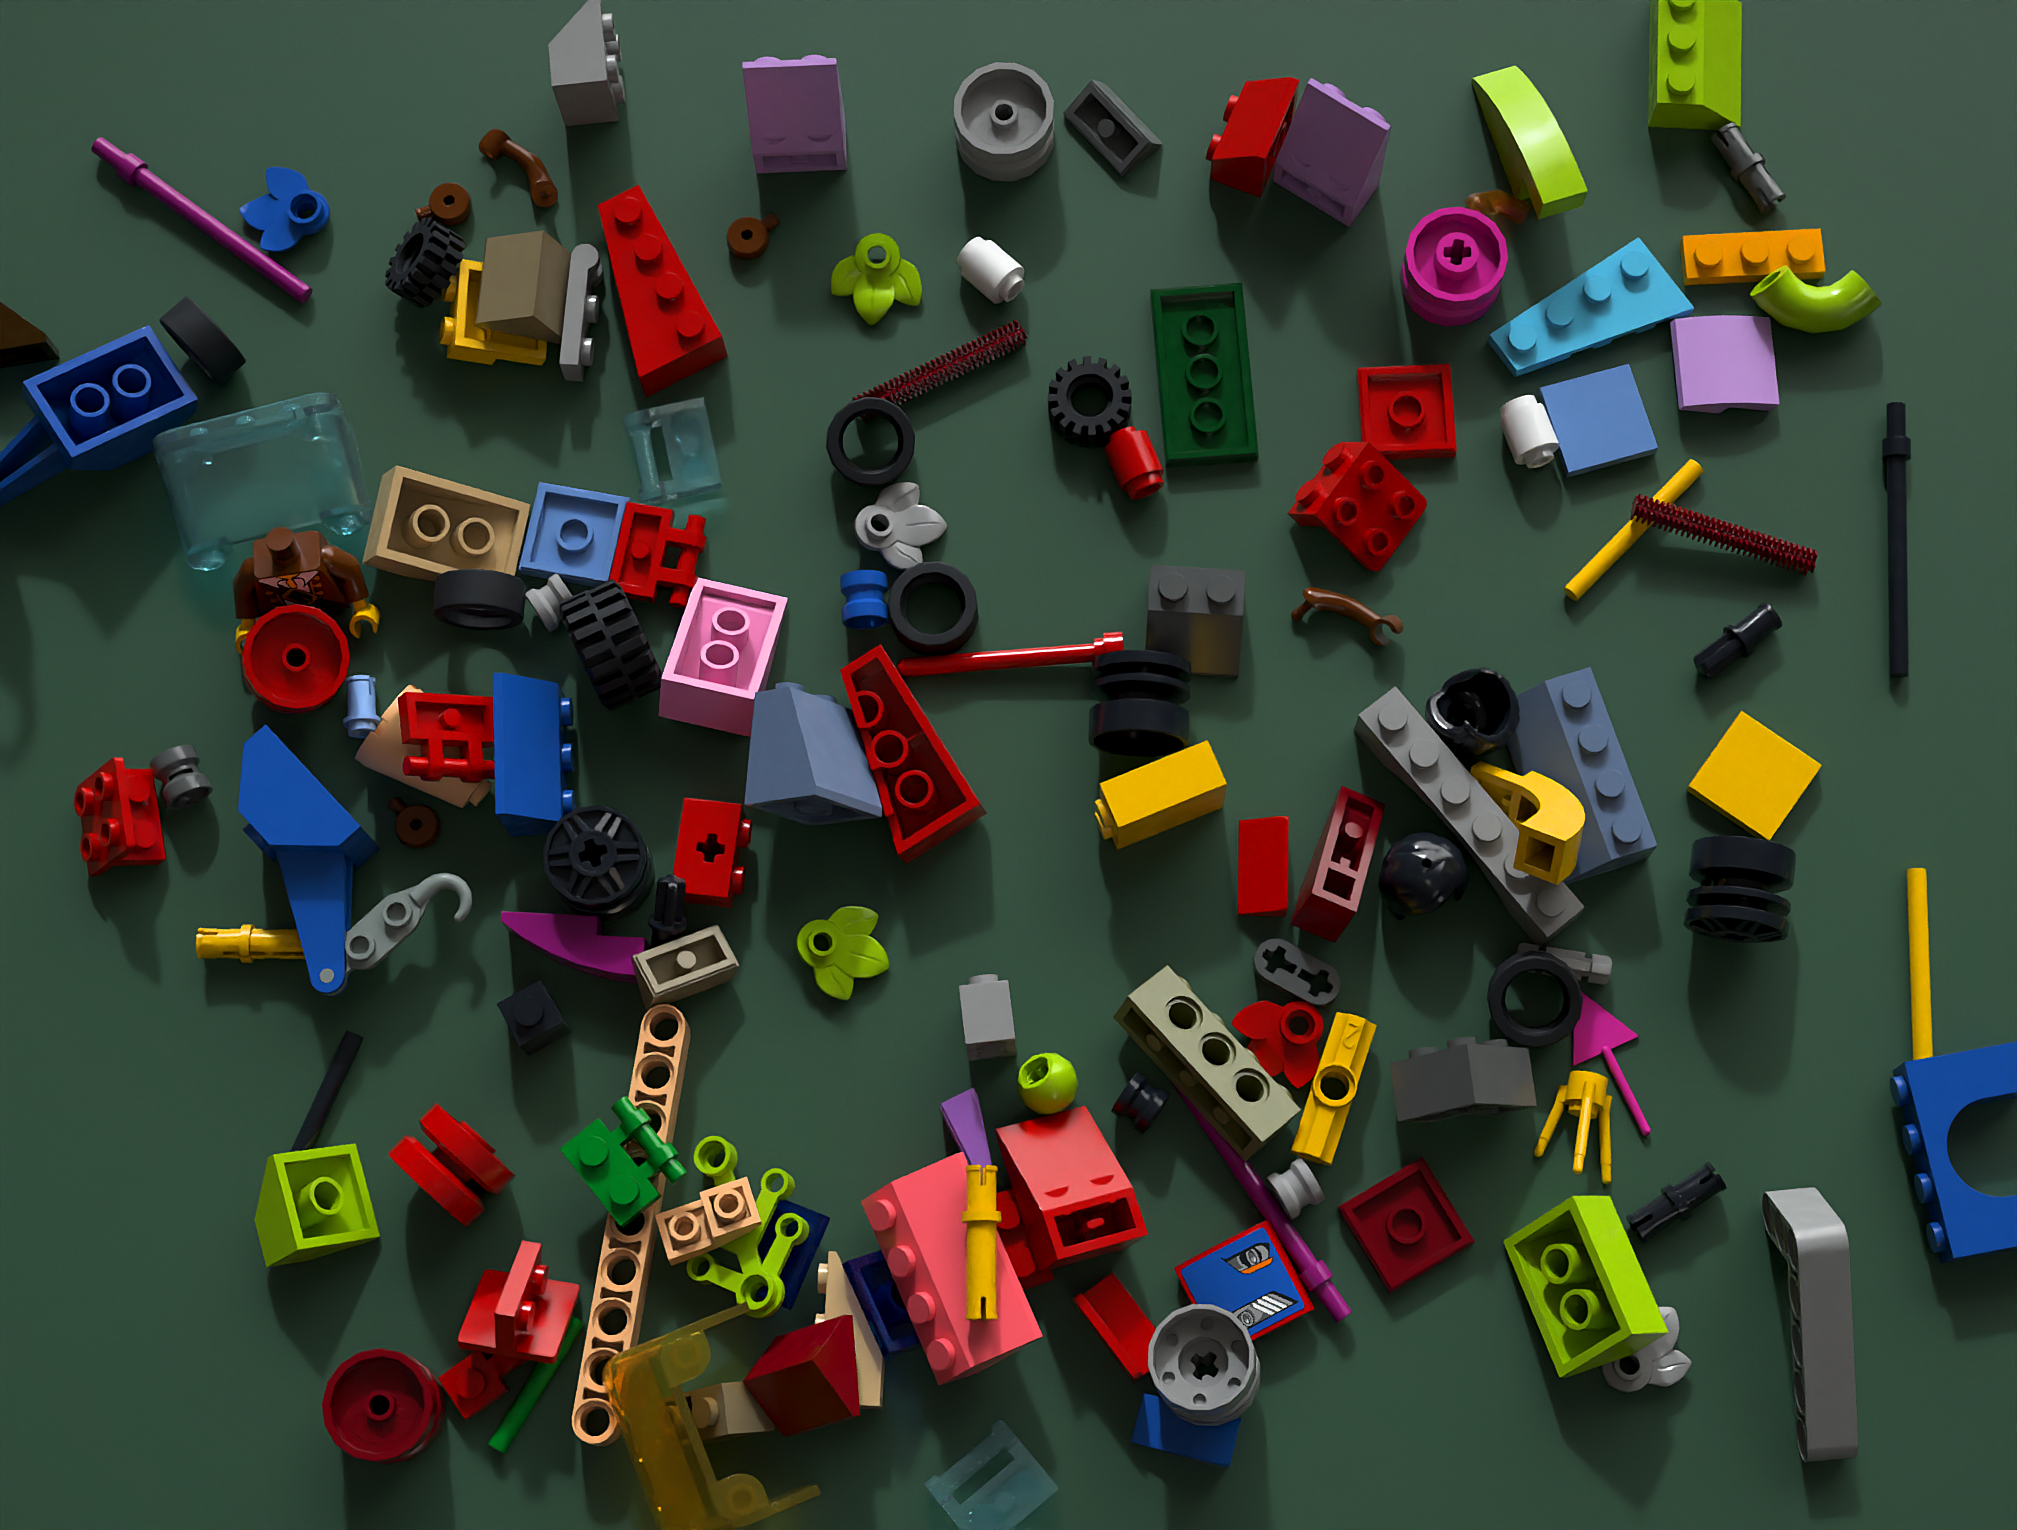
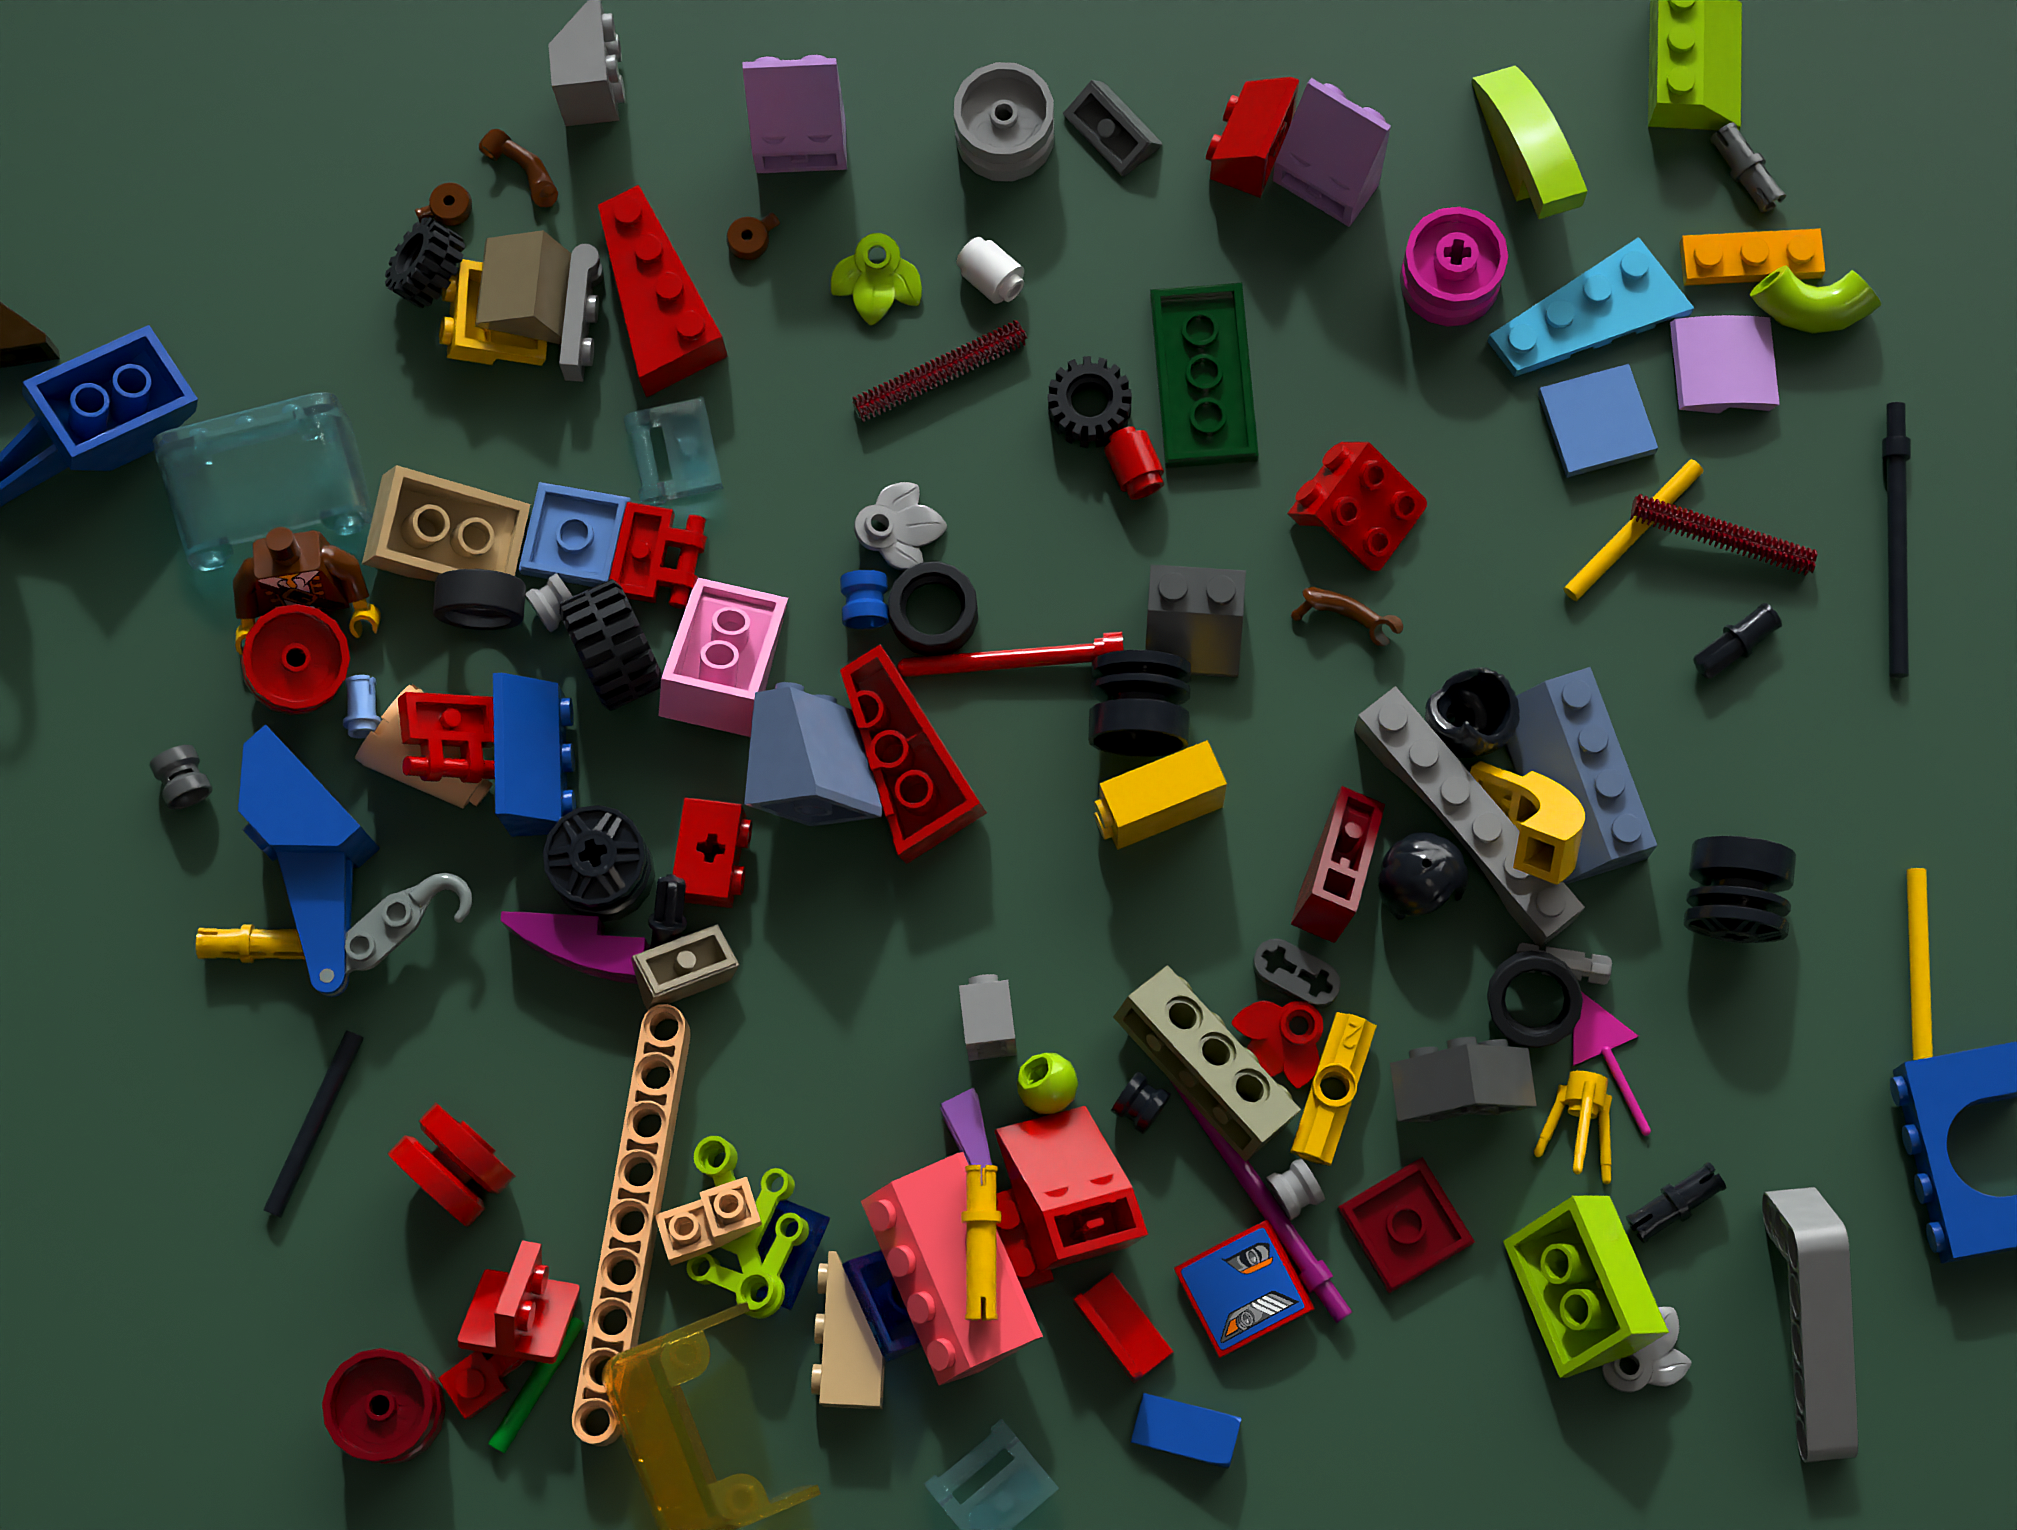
(119, 818): red bracket -> none
(136, 172): magenta bar -> none
(202, 340): black tyre -> none
(281, 210): blue plate -> none
(313, 1205): lime slope -> none
(410, 816): reddish brown piece -> none
(533, 1018): black brick -> none
(612, 1172): green plate -> none
(726, 1412): dark tan slope -> none
(808, 1377): dark red slope -> none
(849, 953): lime plate -> none
(903, 429): black tyre -> none
(1202, 1336): light grey wheel -> none
(1263, 867): red slope -> none
(1407, 410): red tile -> none
(1499, 203): clear orange arm -> none
(1528, 431): white brick -> none
(1753, 777): yellow tile -> none

